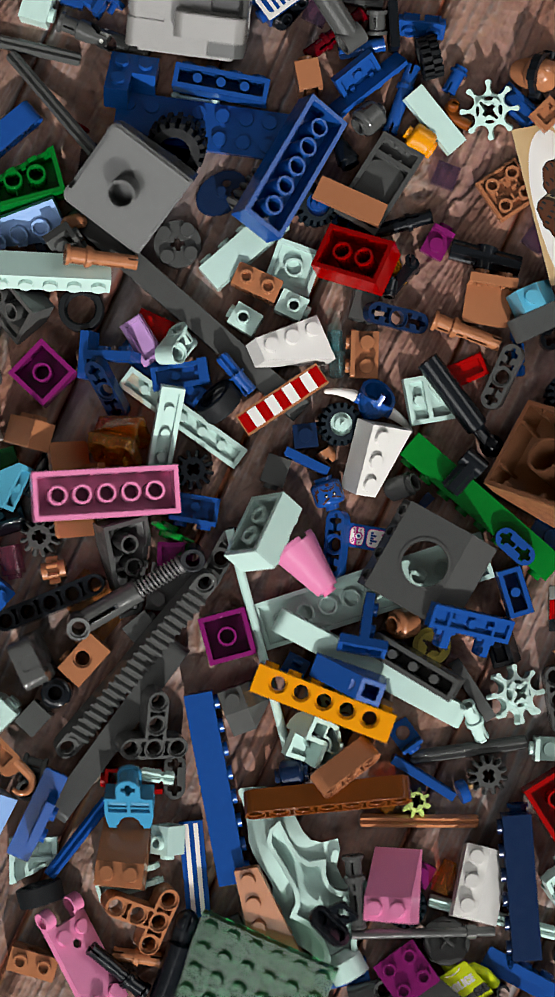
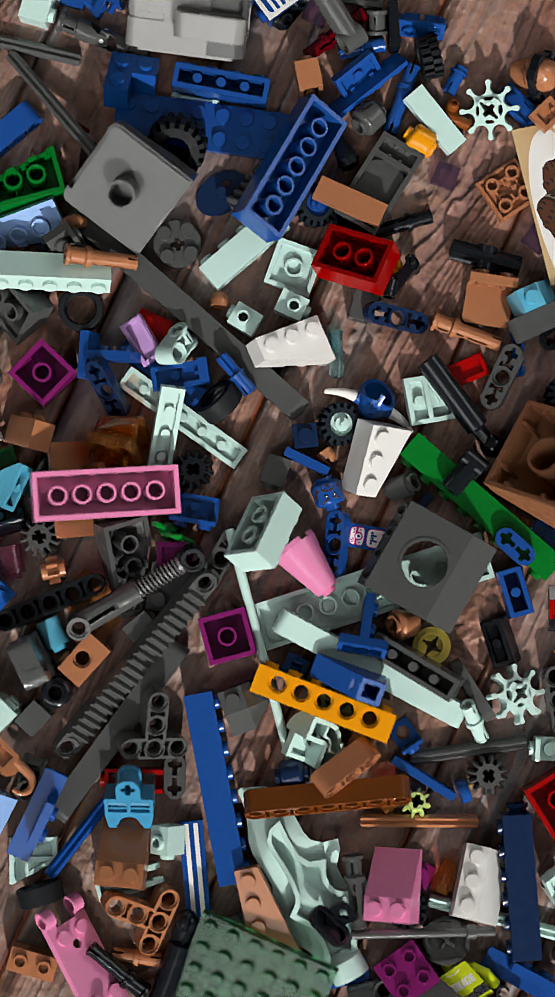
(53, 634): none -> medium azure brick
(157, 775): light aqua axle -> none
(219, 301): none -> nougat hinge
(256, 283): nougat bracket -> none
(282, 399): tile -> none
(363, 354): nougat bracket -> none
(438, 241): magenta bracket -> none
(483, 627): blue hinge -> none

